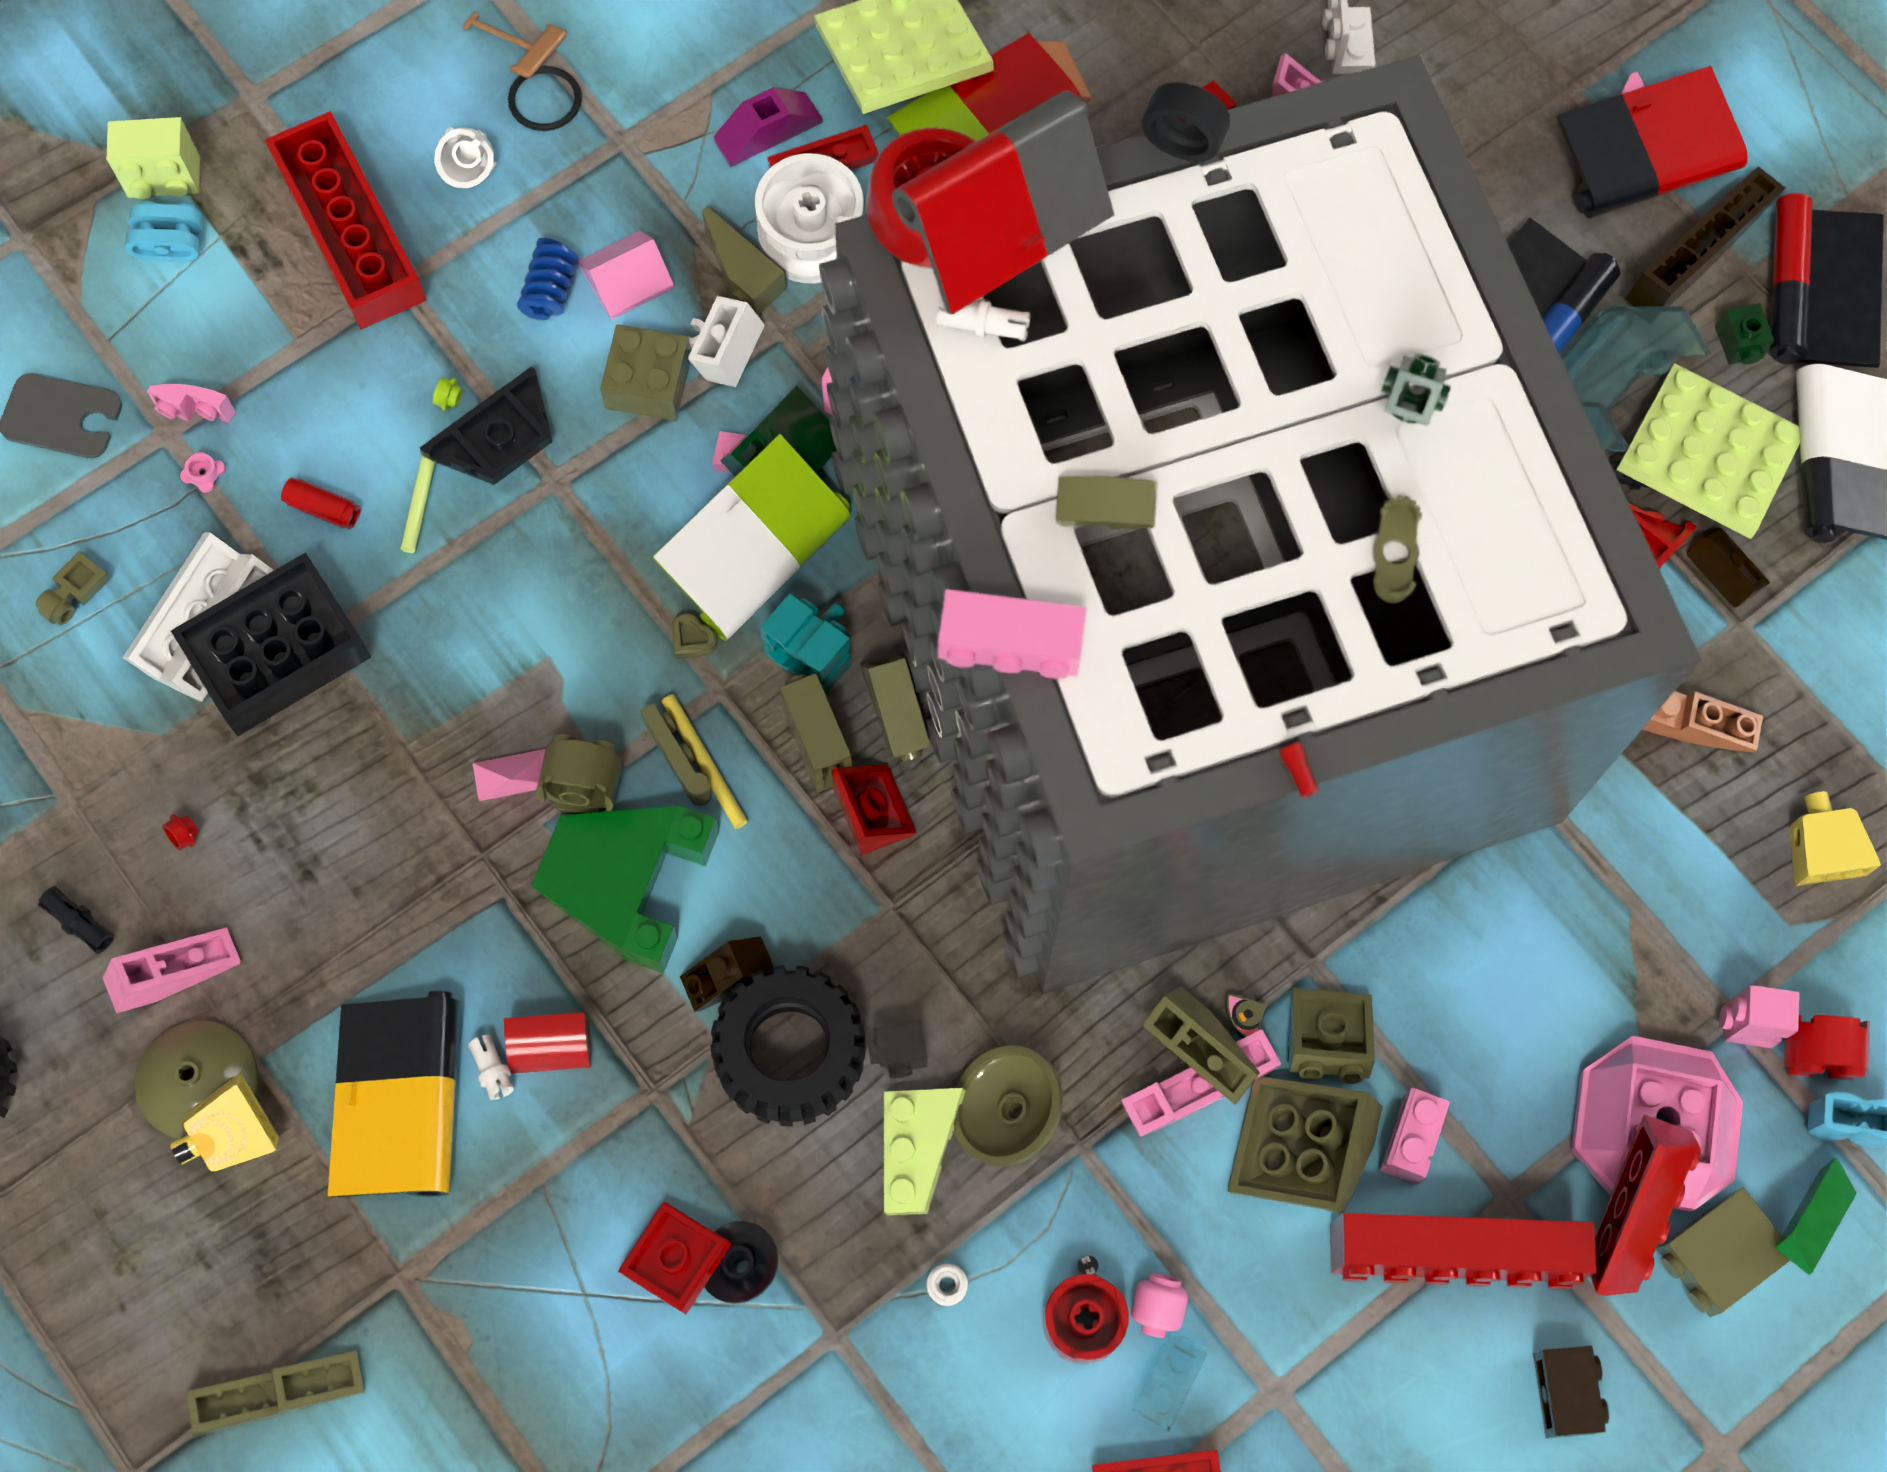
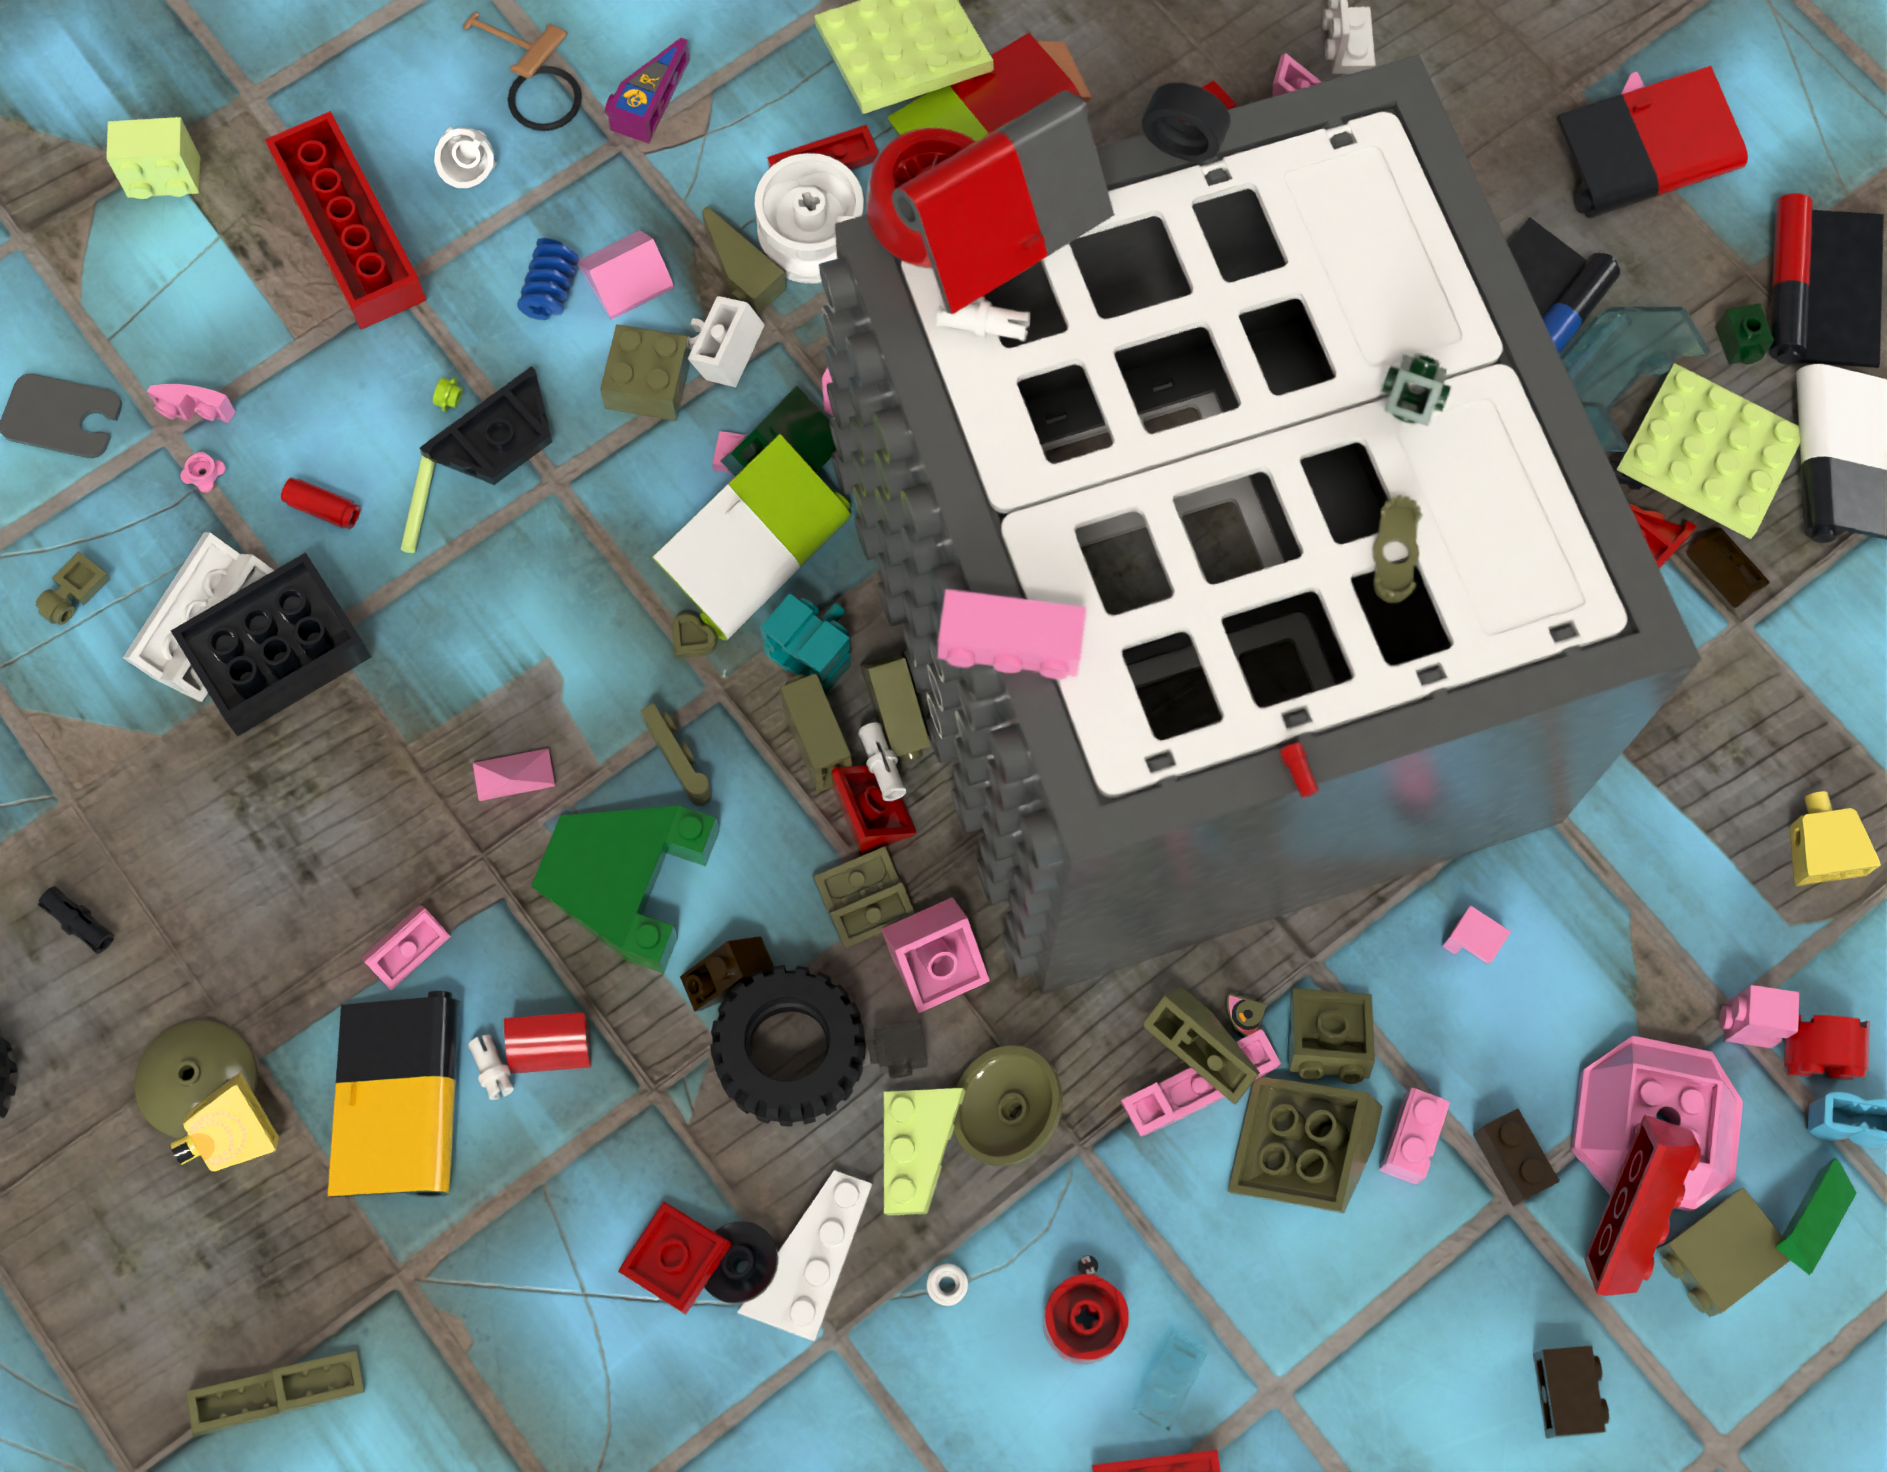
(164, 231): medium azure brick -> none
(168, 968): bright pink slope -> none
(180, 831): red plate -> none
(405, 947): none -> bright pink slope
(579, 775): olive brick -> none
(646, 93): none -> magenta slope
(704, 762): light yellow bar -> none
(765, 123): magenta slope -> none
(812, 1260): none -> white wing
(863, 896): none -> olive slope
(882, 761): none -> white pin
(936, 954): none -> bright pink slope
(1106, 501): olive slope -> none
(1159, 1304): bright pink head -> none
(1462, 1249): red brick -> none
(1477, 935): none -> bright pink panel
(1515, 1157): none -> dark brown brick
(1705, 242): dark brown slope -> none
(1707, 722): nougat slope -> none

